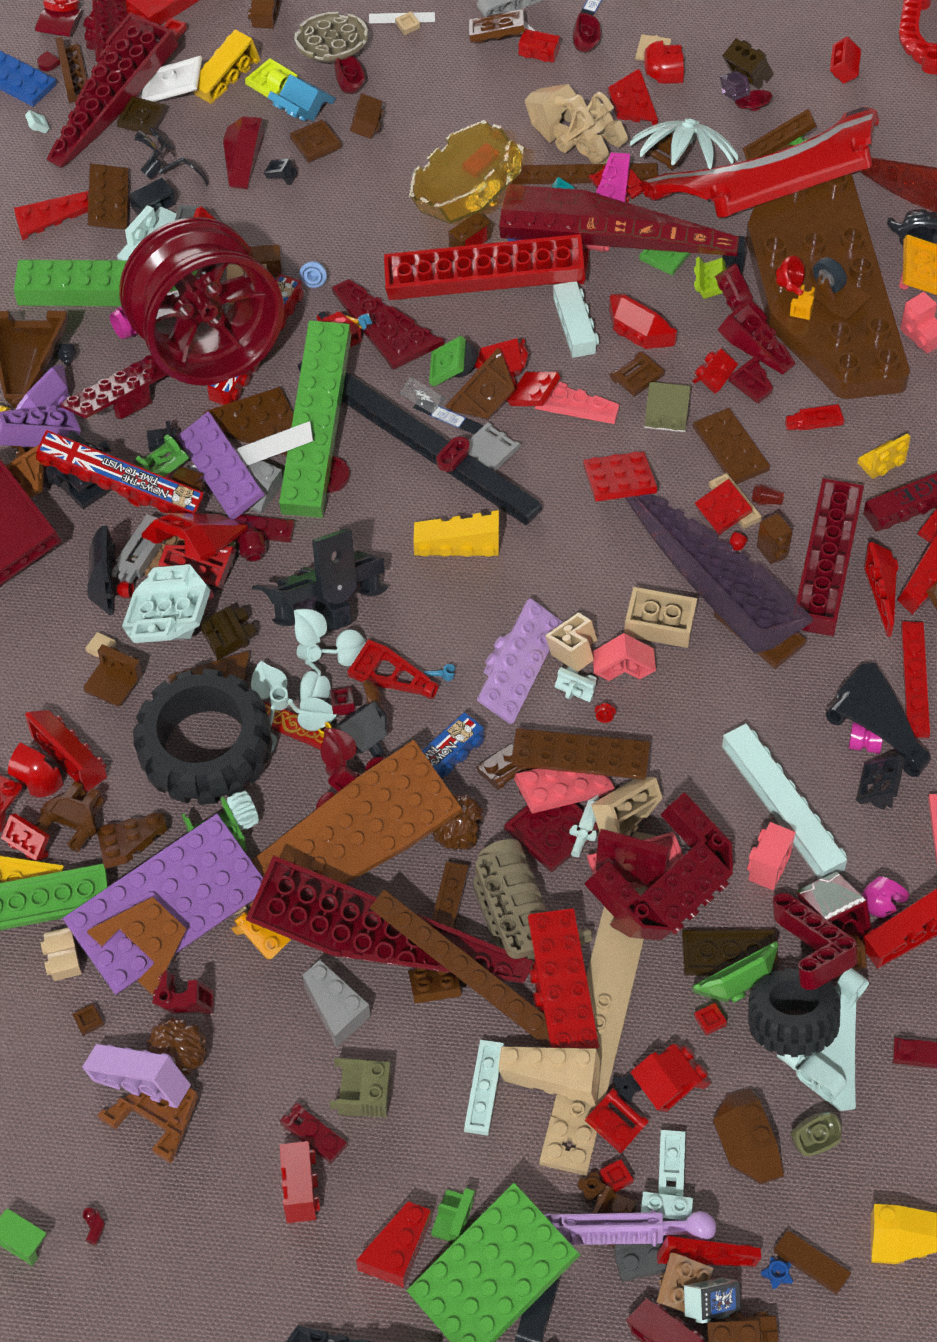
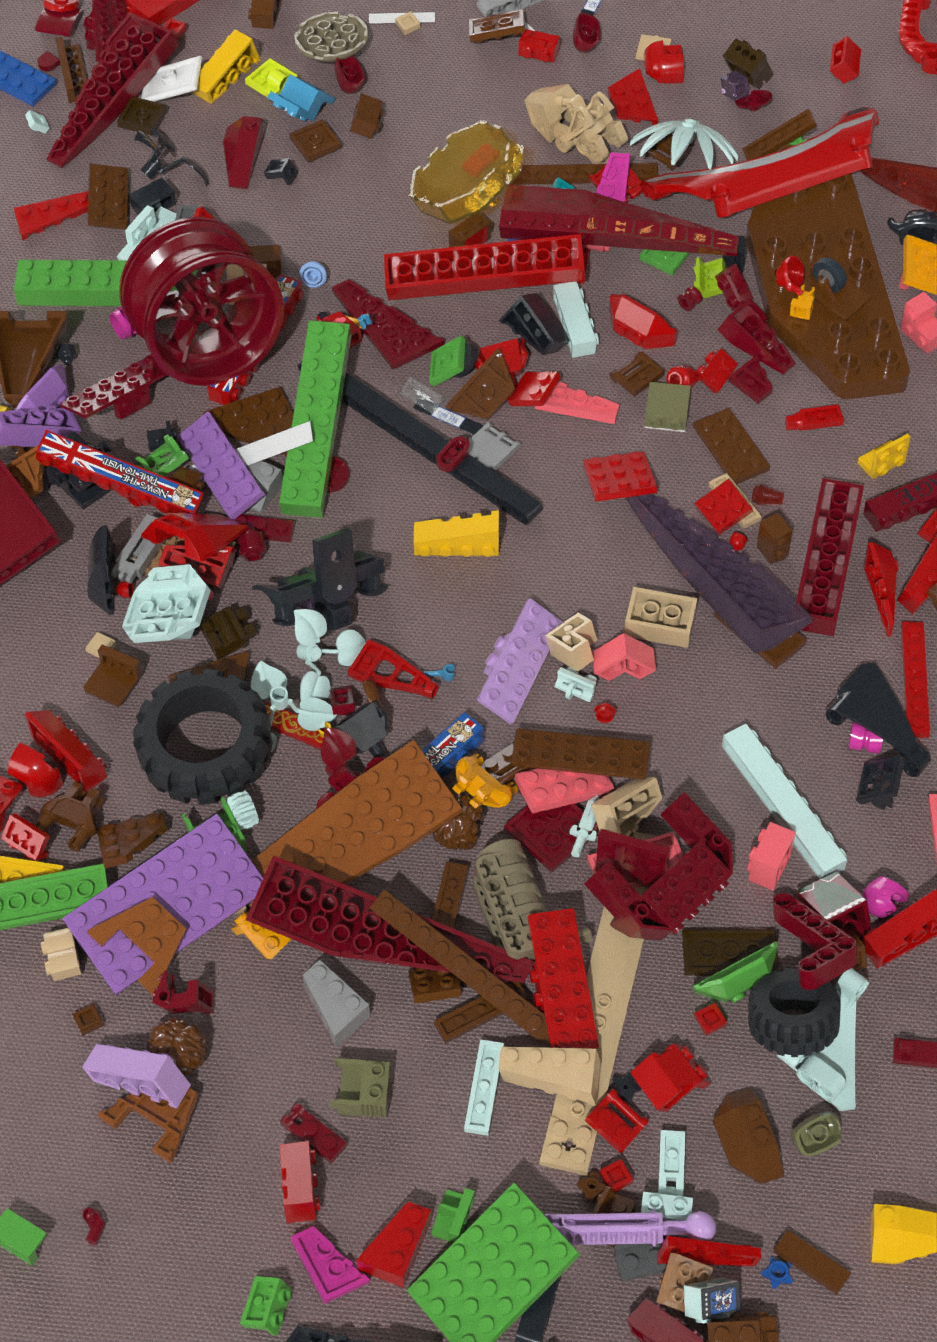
(266, 1304): none -> bright green bracket
(327, 1268): none -> dark pink wing
(471, 1016): none -> reddish brown plate
(481, 784): none -> light orange connector
(535, 324): none -> black wedge
(681, 376): none -> red head
(690, 298): none -> dark red wheel

